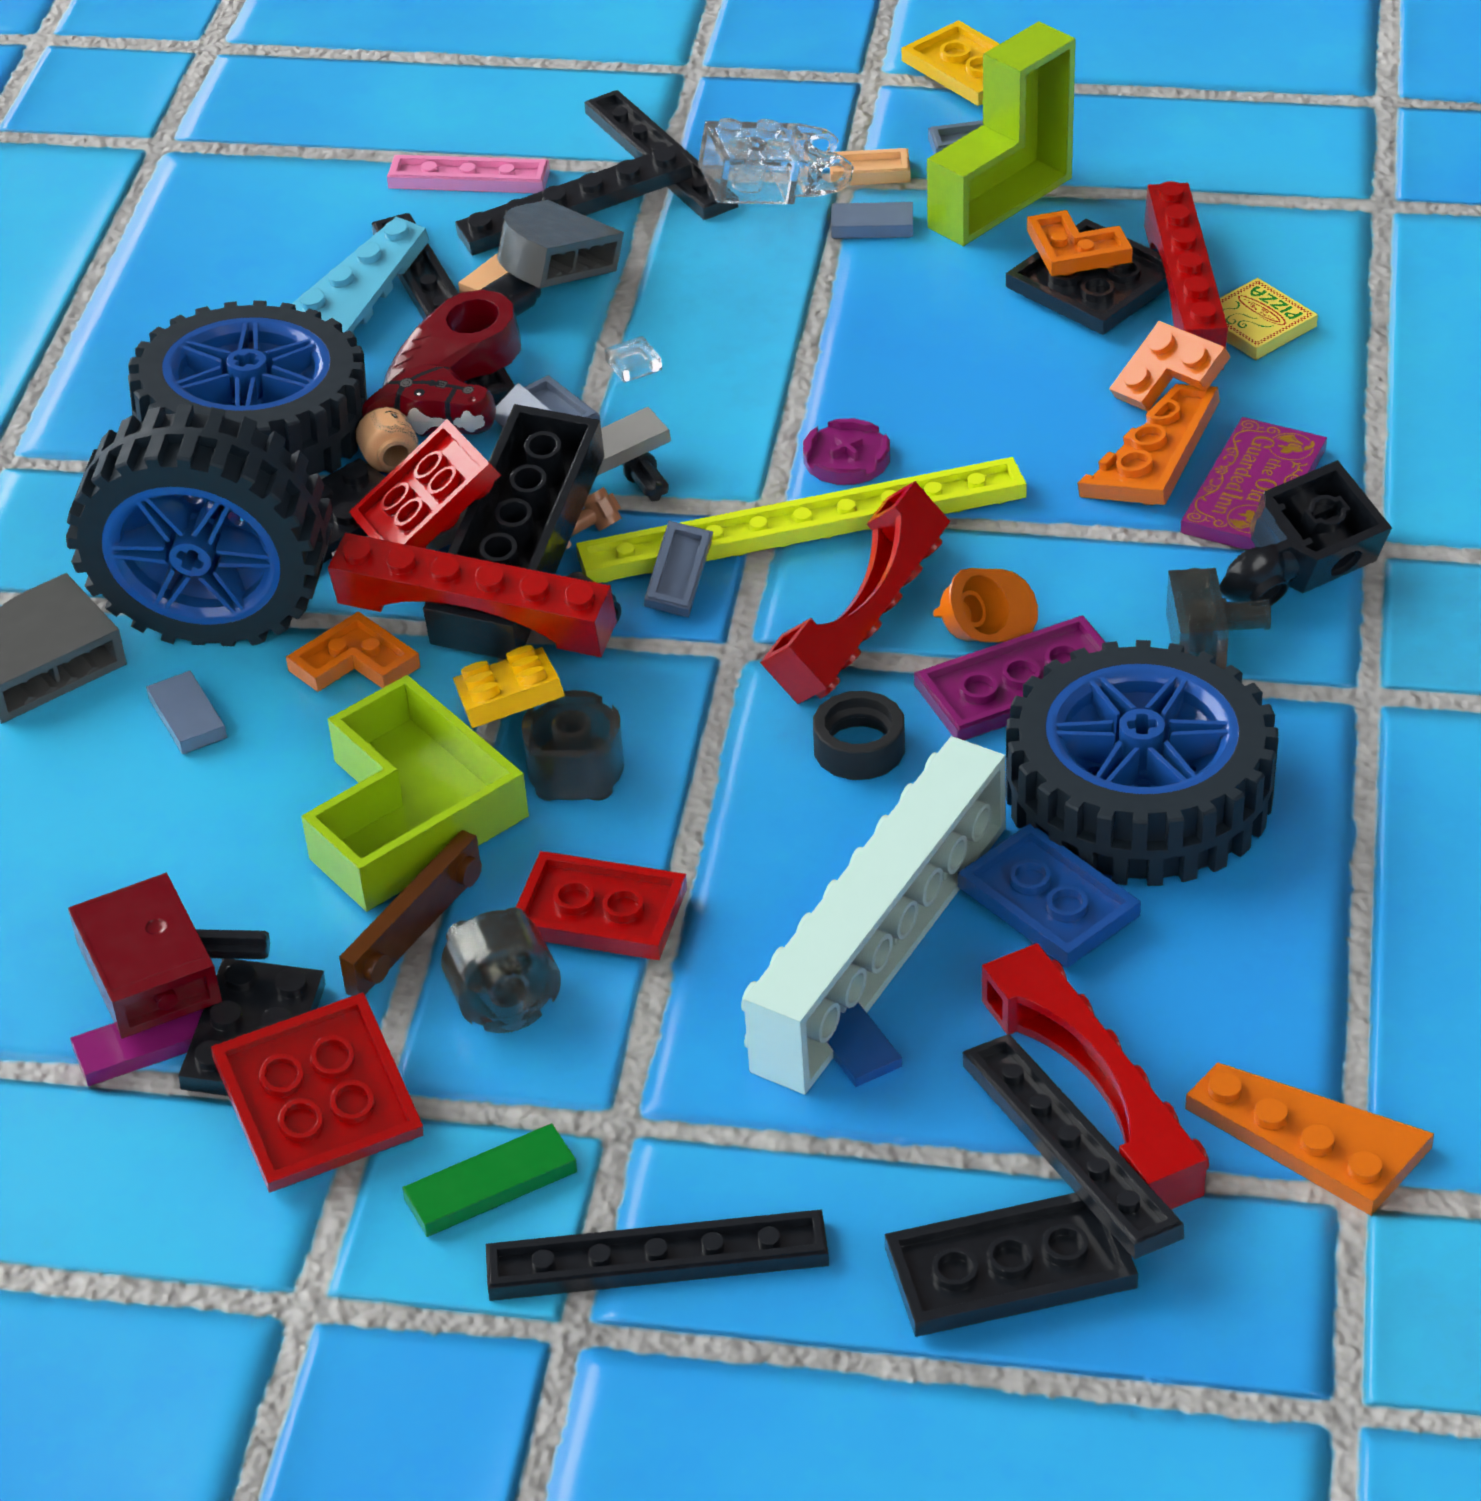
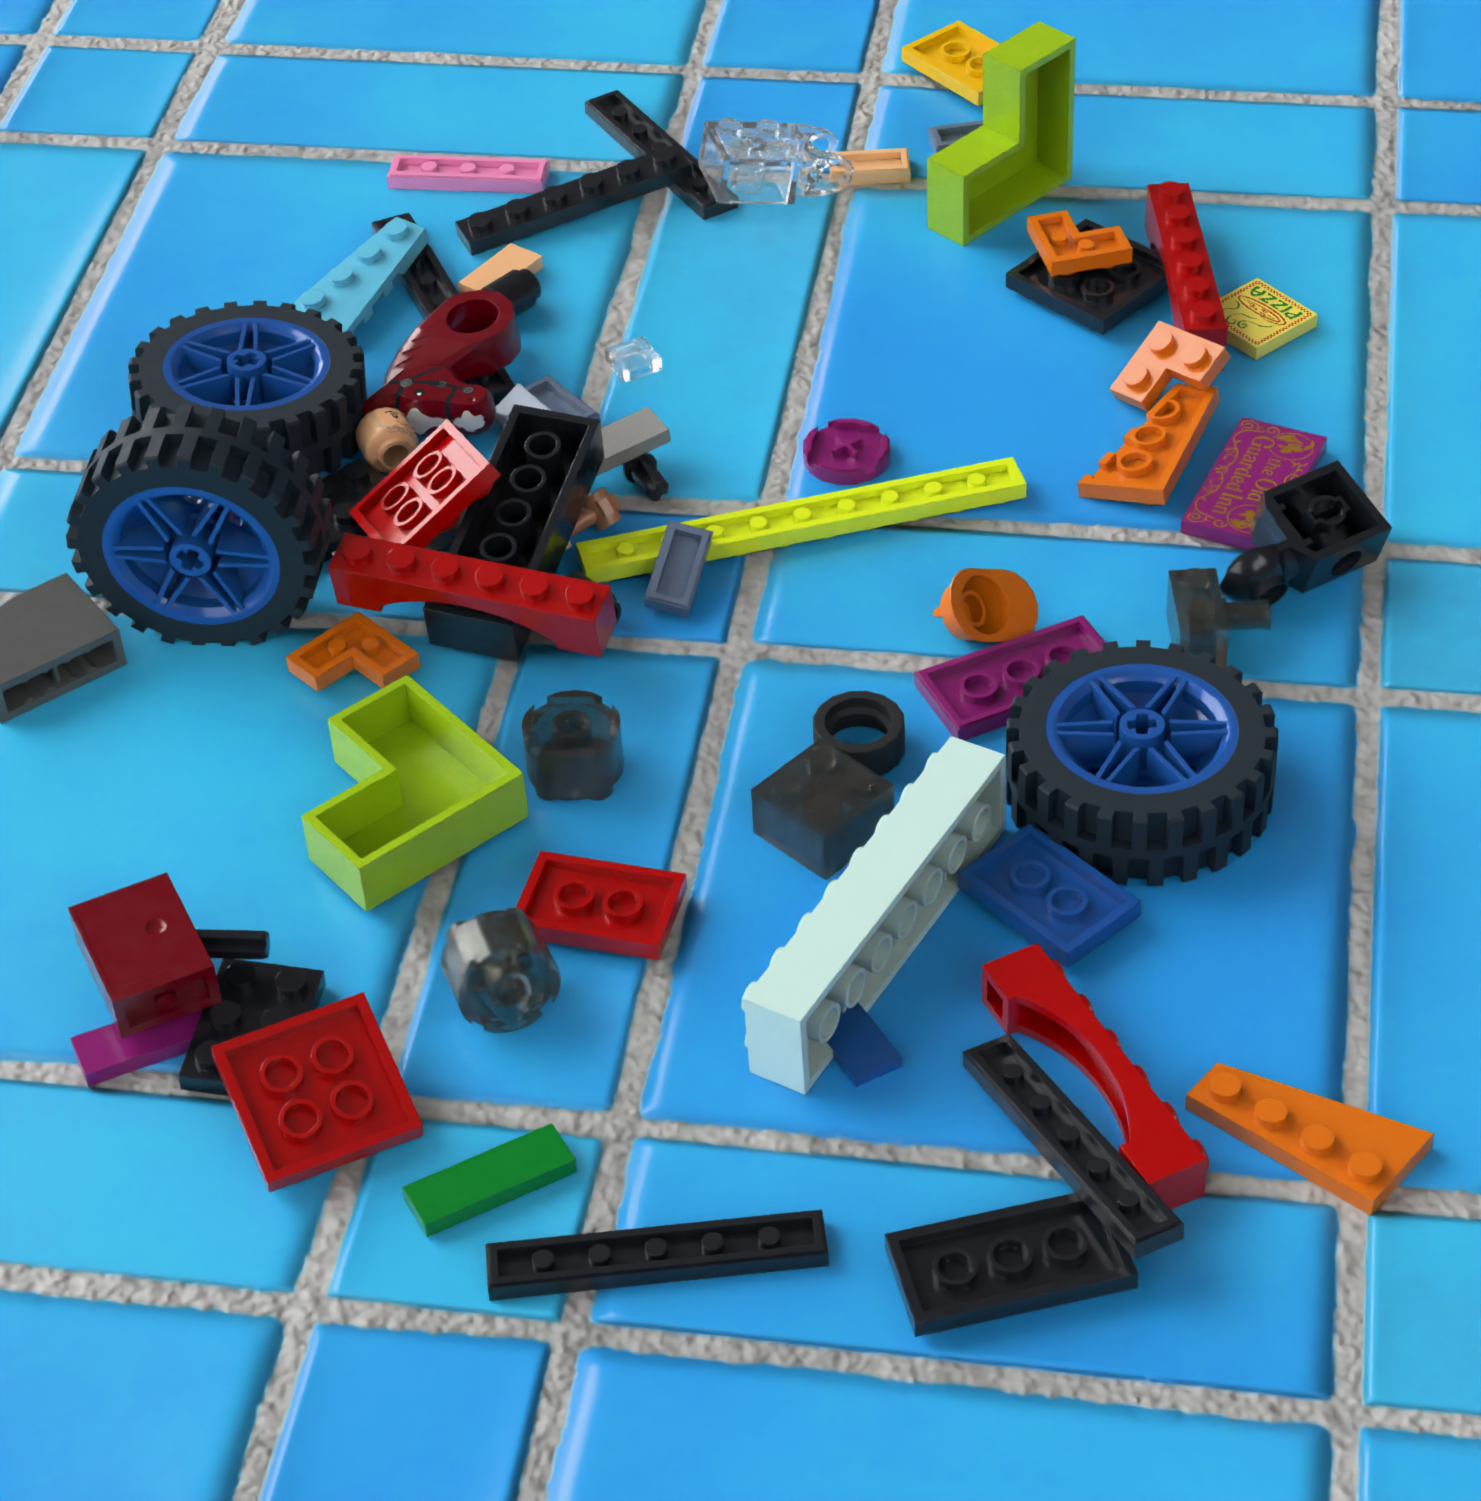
(186, 712): sand blue tile -> none
(410, 914): reddish brown plate -> none
(508, 685): yellow plate -> none
(556, 245): dark grey brick -> none
(812, 655): red arch -> none
(820, 807): none -> clear smoke brick
(872, 220): sand blue tile -> none

